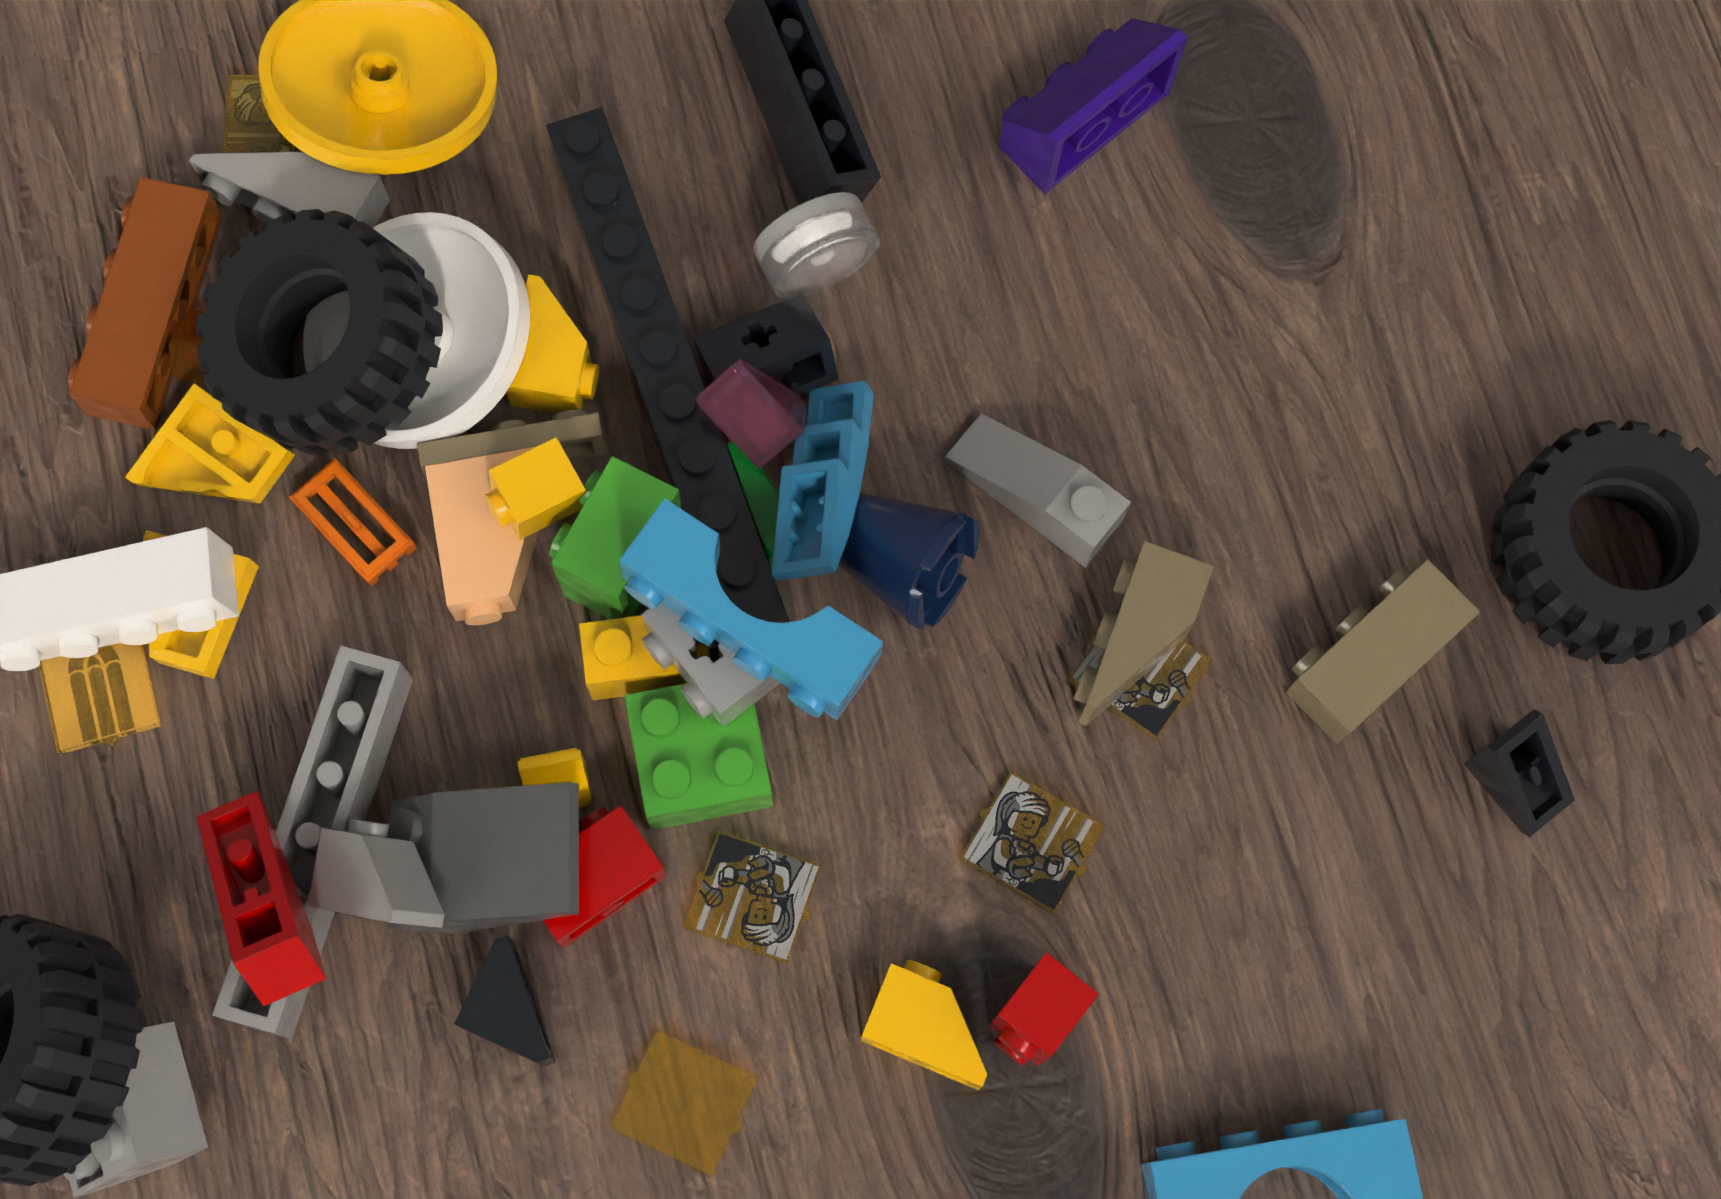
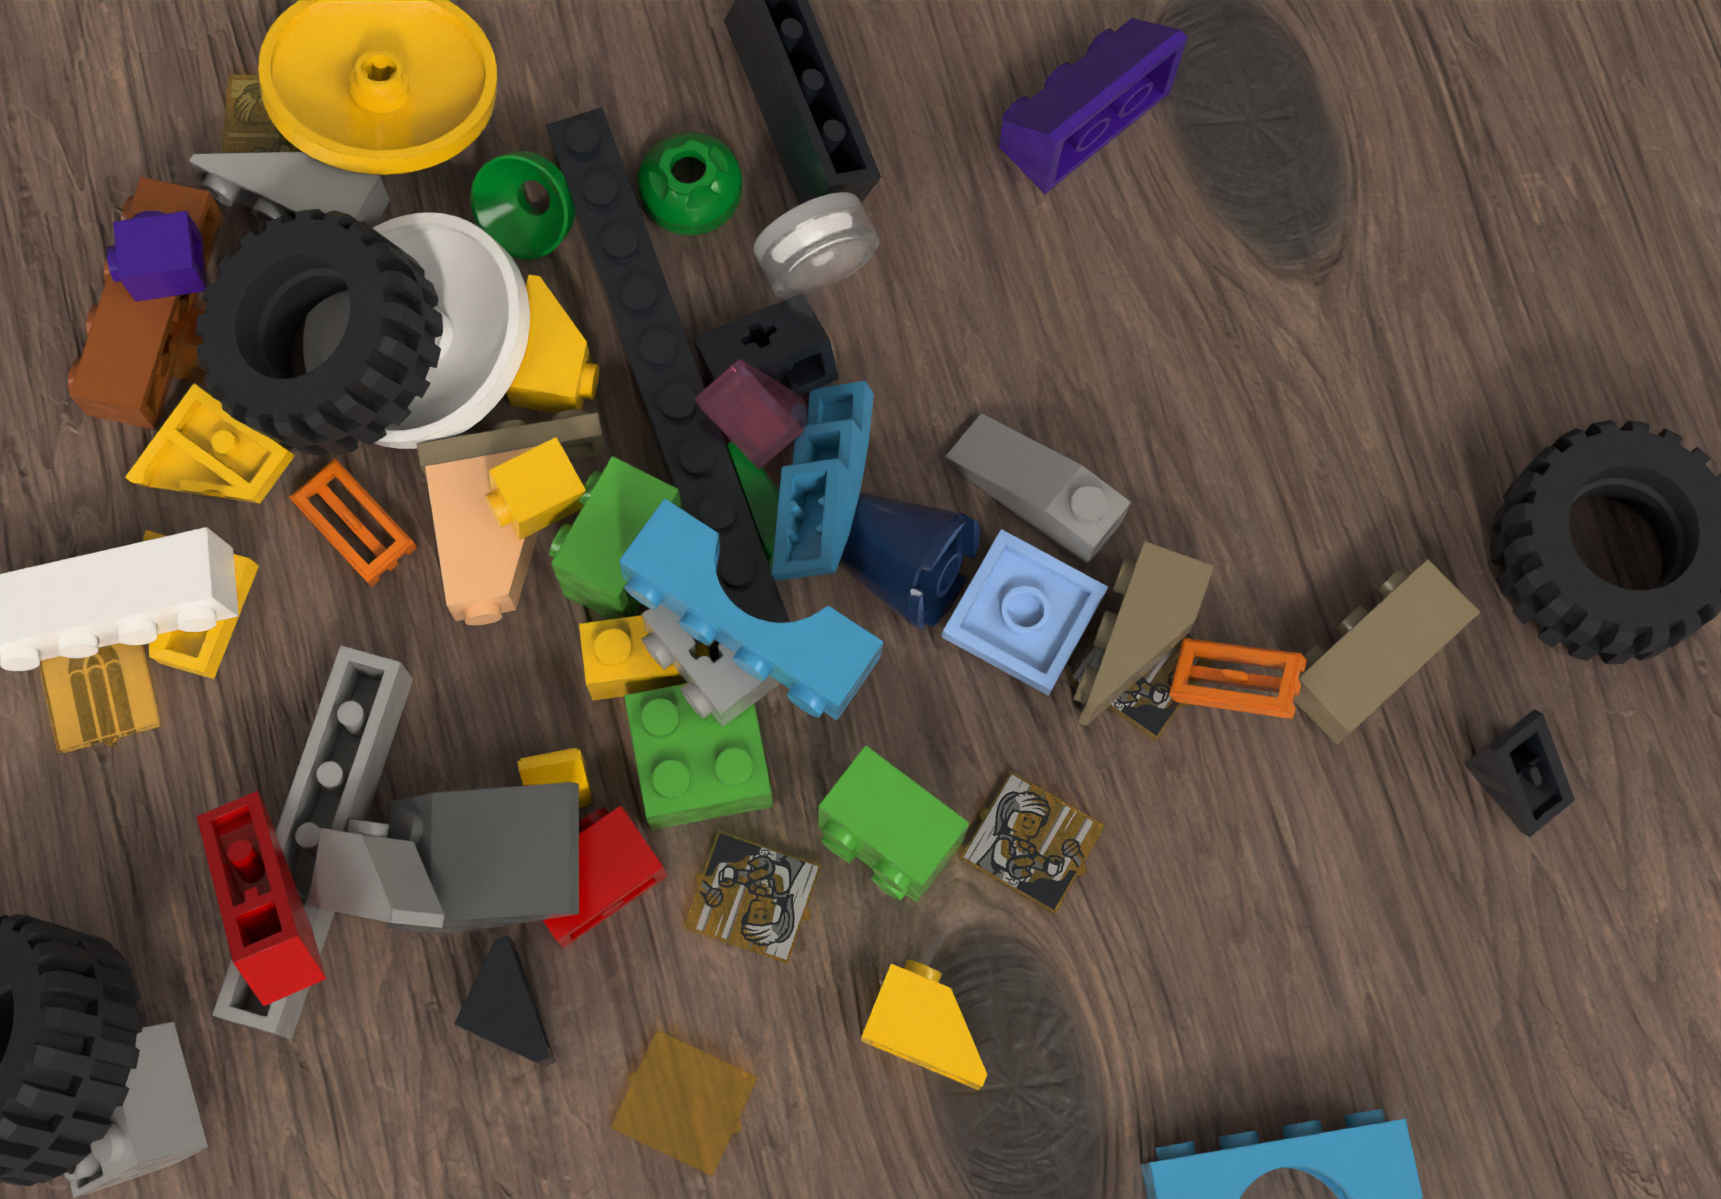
(158, 255): none -> dark purple brick
(504, 212): none -> green piece
(690, 206): none -> green piece
(889, 826): none -> bright green brick
(1024, 612): none -> light blue plate
(1041, 1012): red brick -> none
(1279, 706): none -> orange tile

